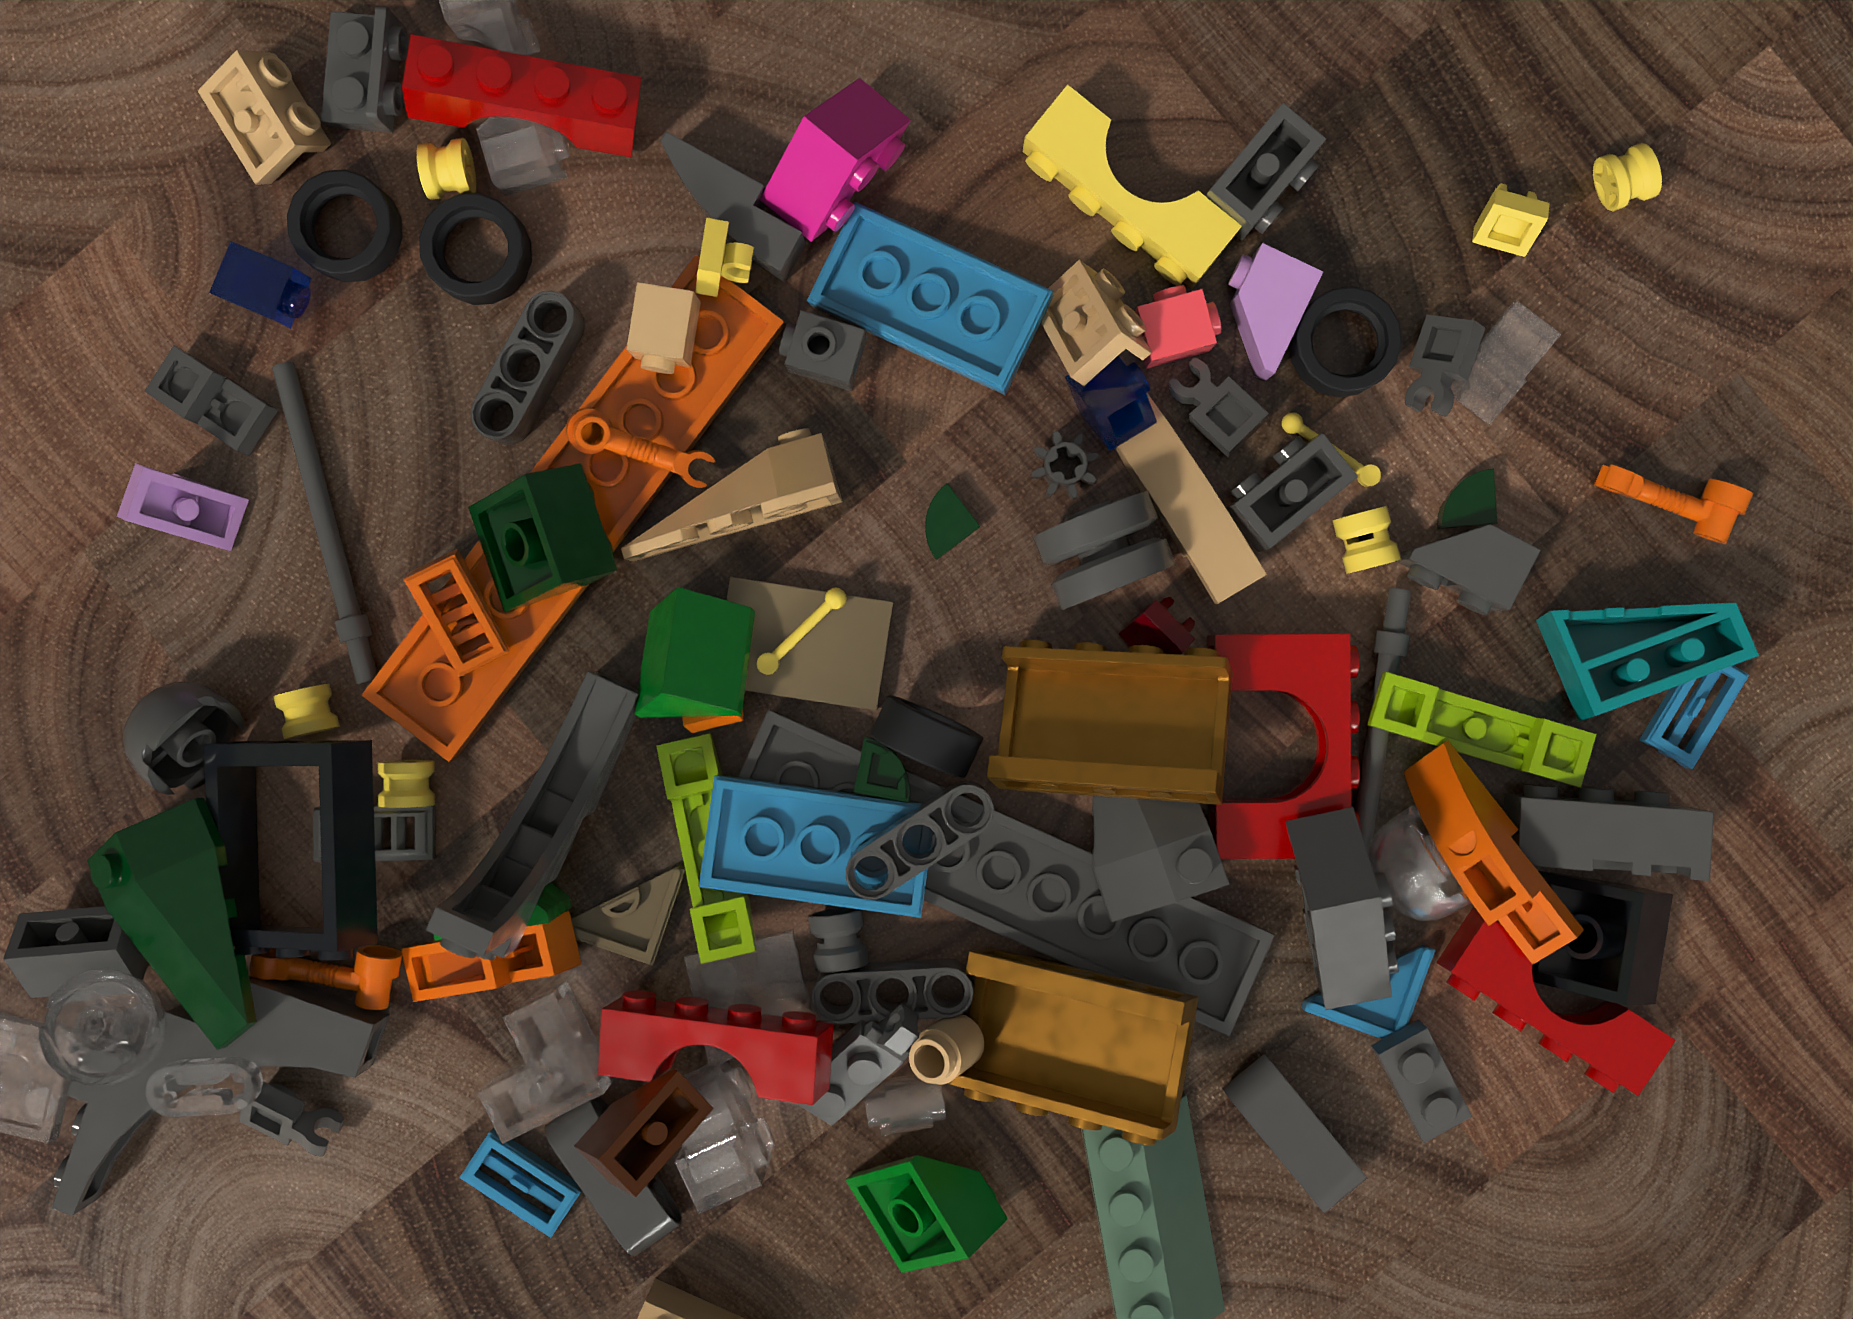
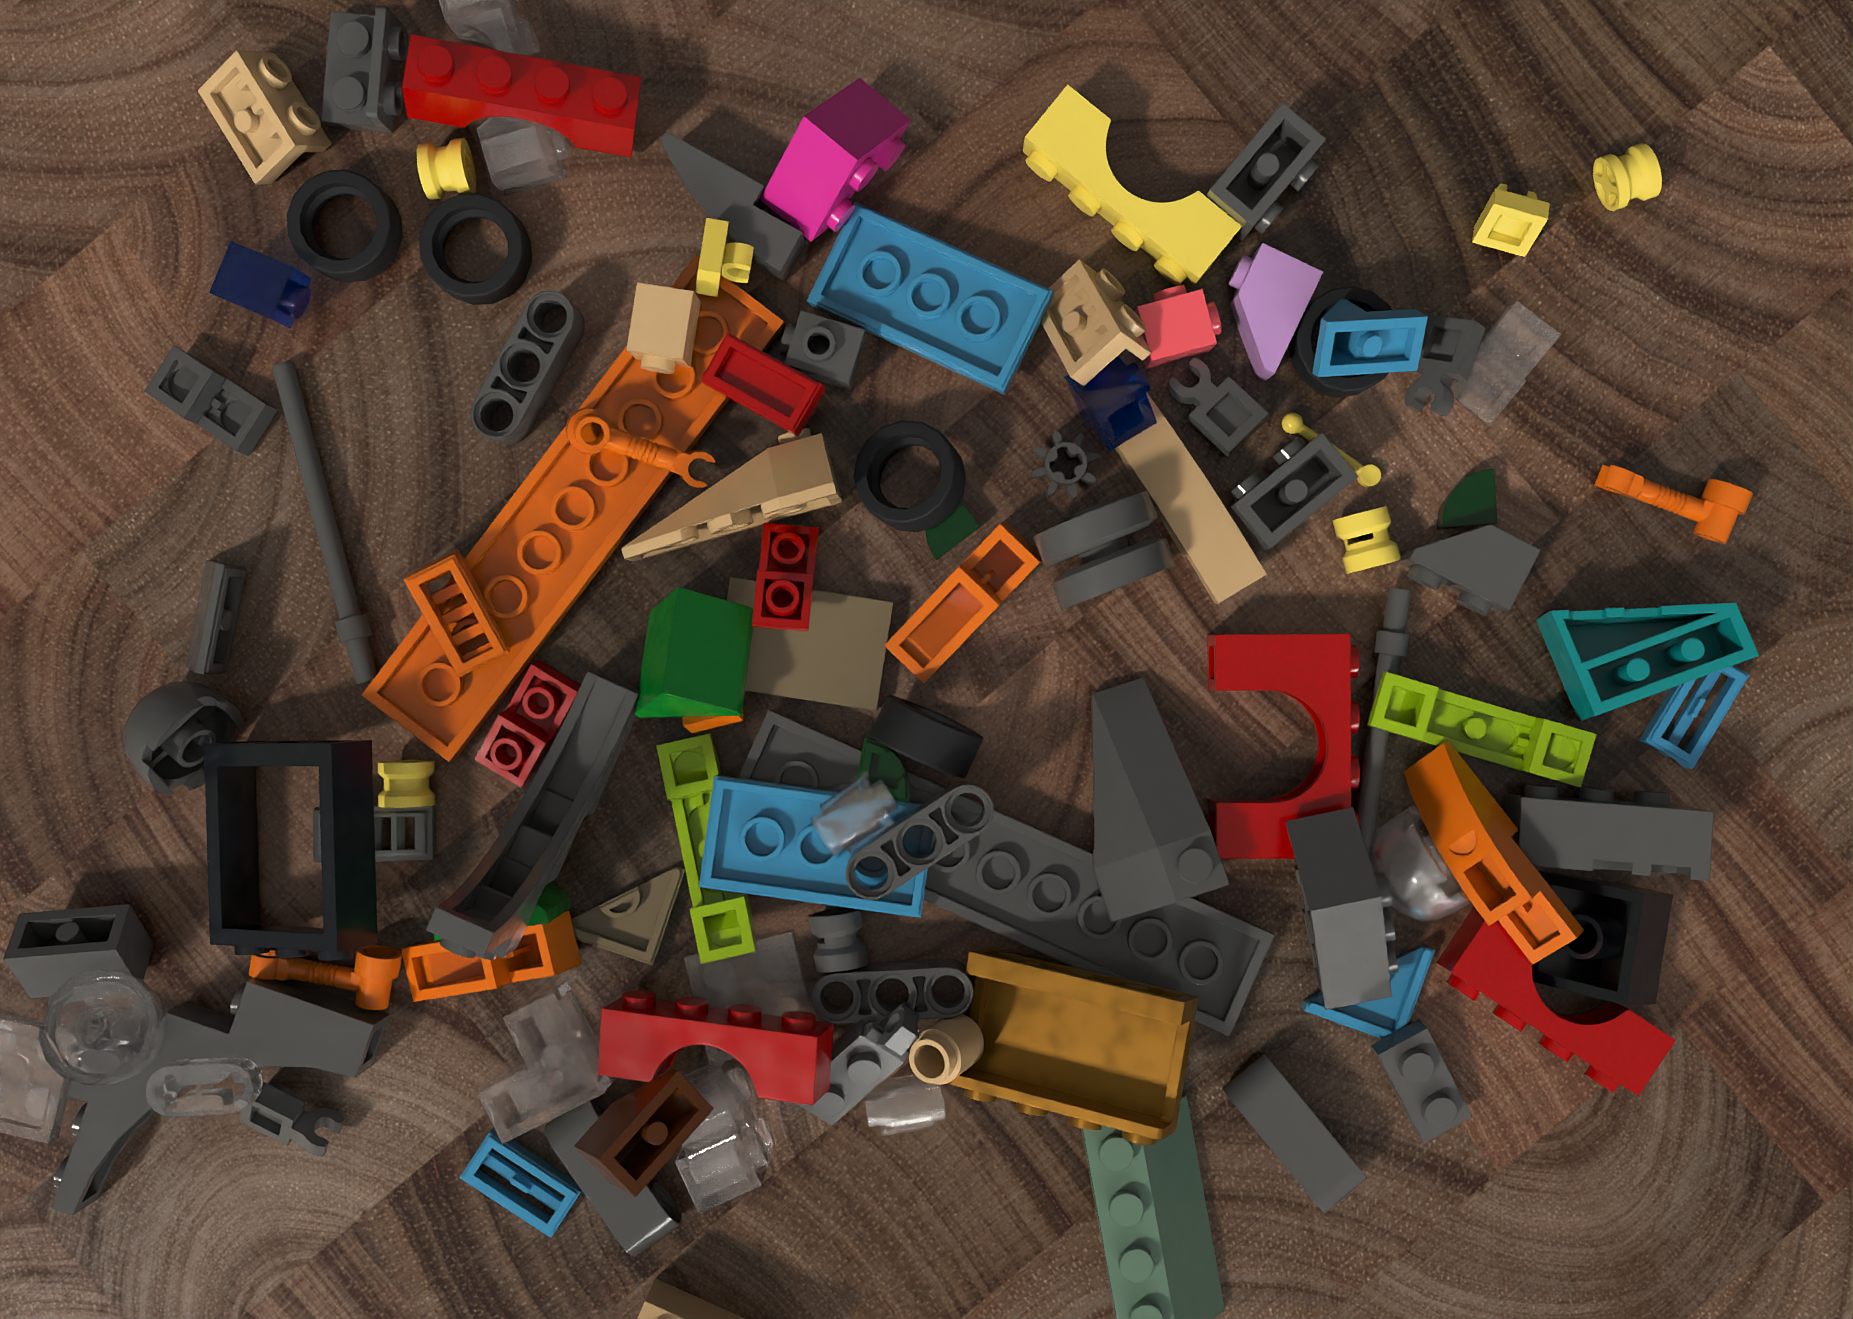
(170, 902): dark green wedge -> none
(182, 507): lavender slope -> none
(215, 618): none -> dark grey slope
(306, 711): light yellow wheel -> none
(528, 724): none -> red slope
(542, 536): dark green slope -> none
(763, 384): none -> red tile
(769, 662): light yellow hinge -> none
(785, 577): none -> red slope
(855, 815): none -> clear brick
(887, 443): none -> black tyre
(927, 1210): green slope -> none
(964, 601): none -> orange slope
(1114, 722): pearl gold panel -> none
(1159, 628): dark red tile -> none
(1368, 341): none -> dark azure slope

